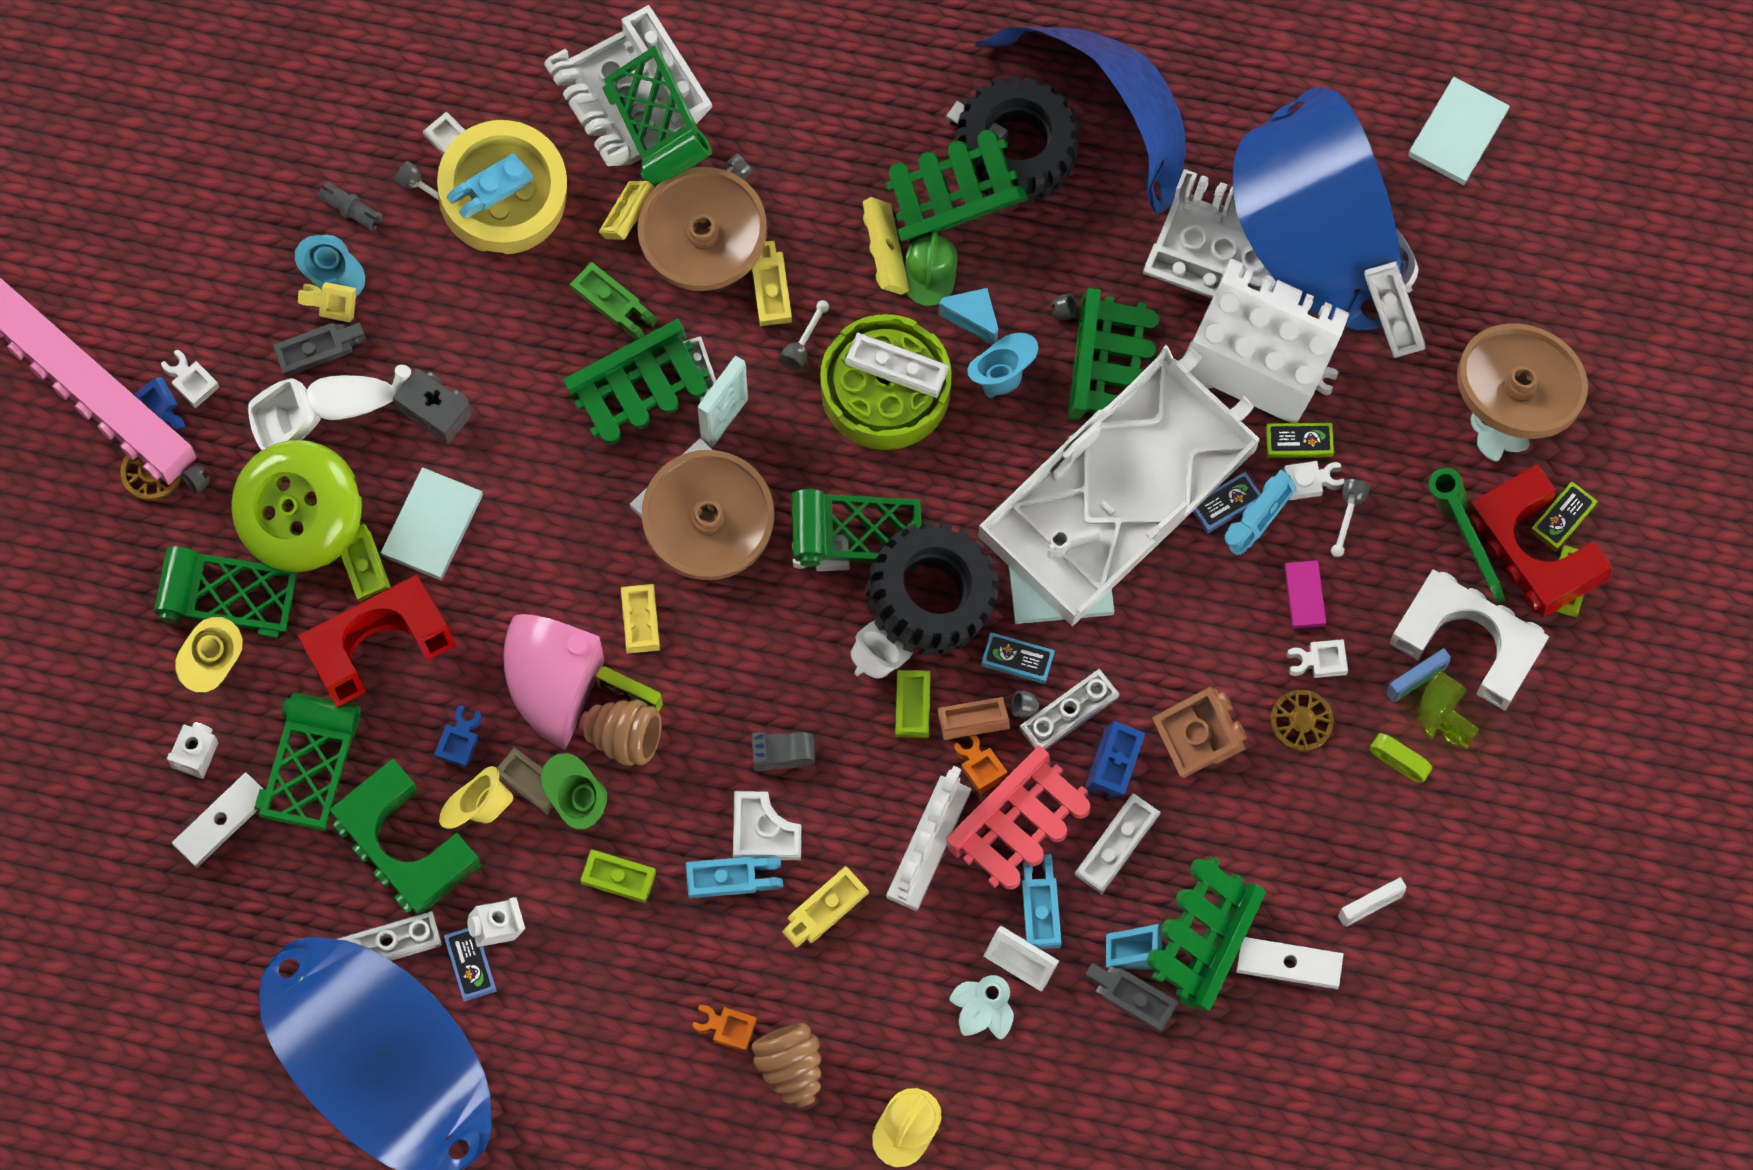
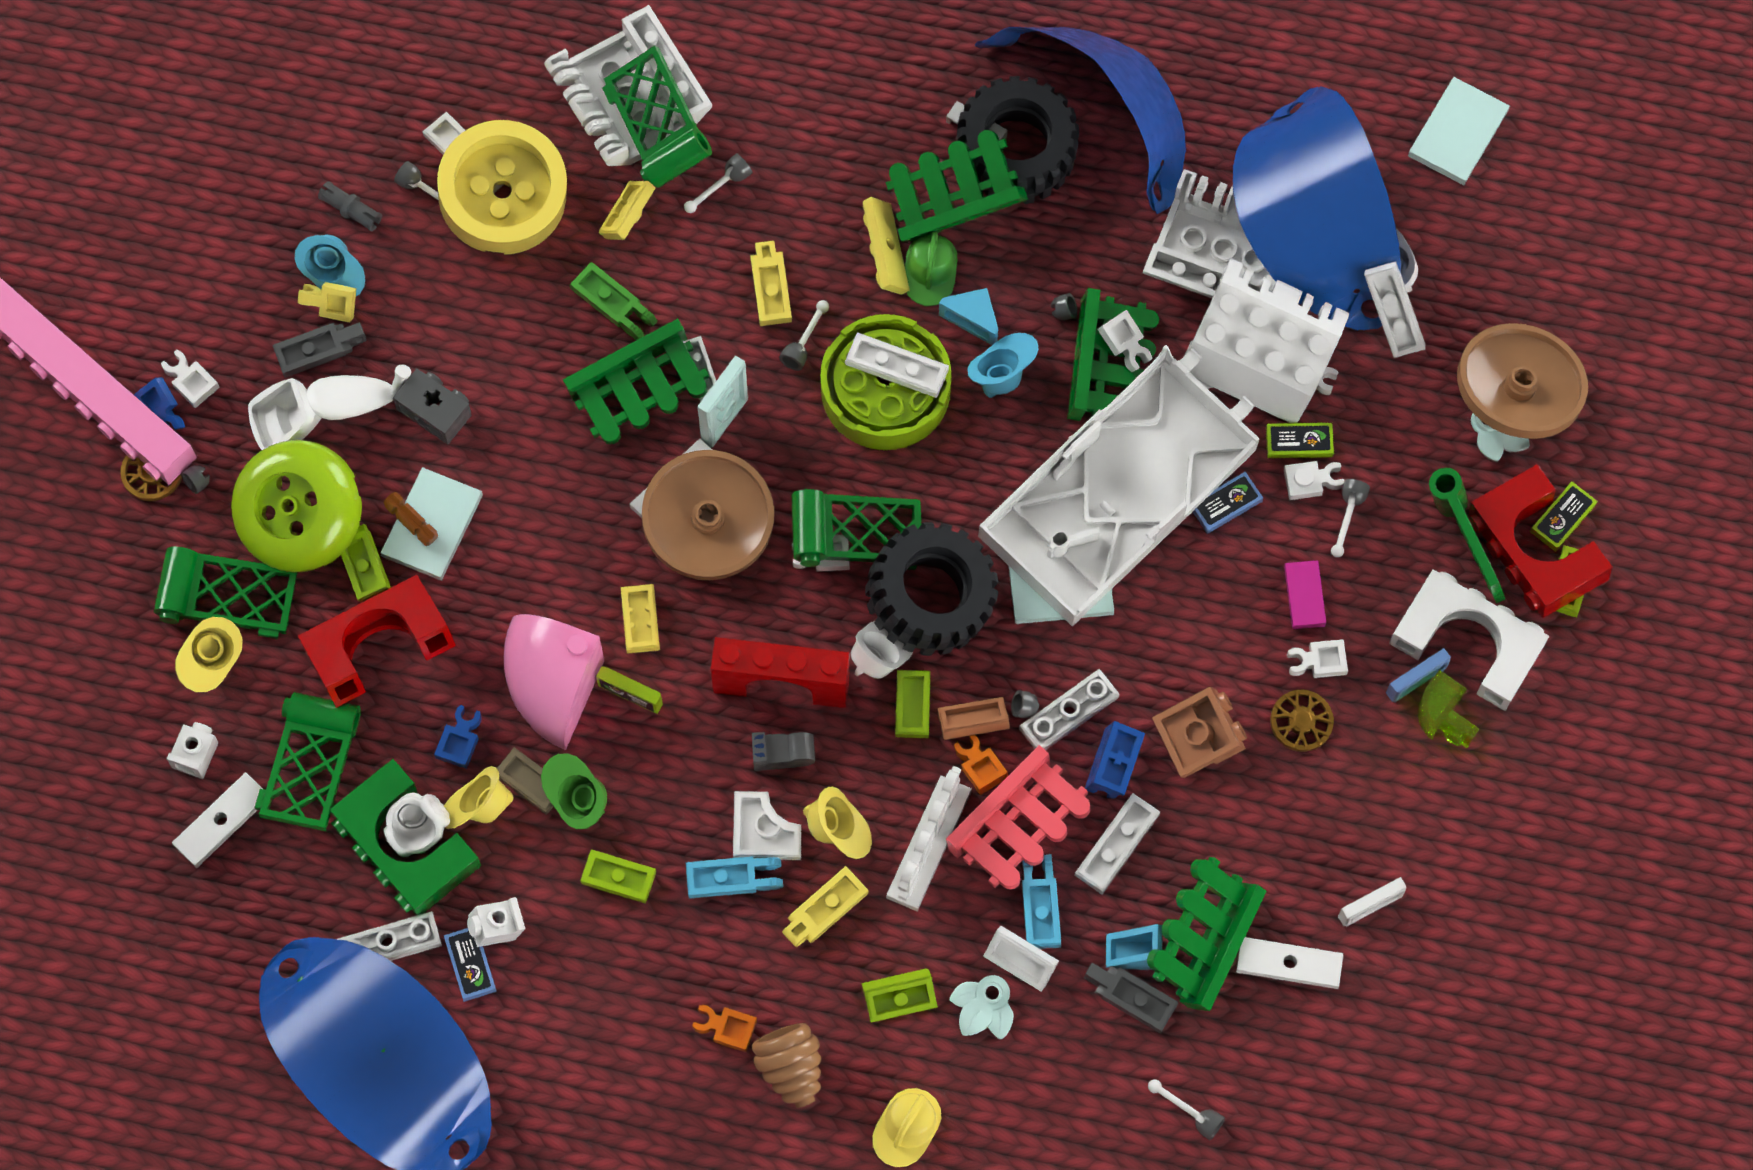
(410, 519): none -> dark orange axle
(415, 823): none -> white hair
(492, 185): medium azure hinge -> none
(623, 730): medium nougat piece -> none
(702, 229): medium nougat dish -> none
(818, 670): none -> red arch
(838, 822): none -> light yellow piece
(899, 995): none -> lime slope
(1017, 658): tile -> none
(1123, 336): none -> white plate
(1207, 1121): none -> hinge
(1260, 513): medium azure hinge -> none
(1400, 758): lime beam -> none

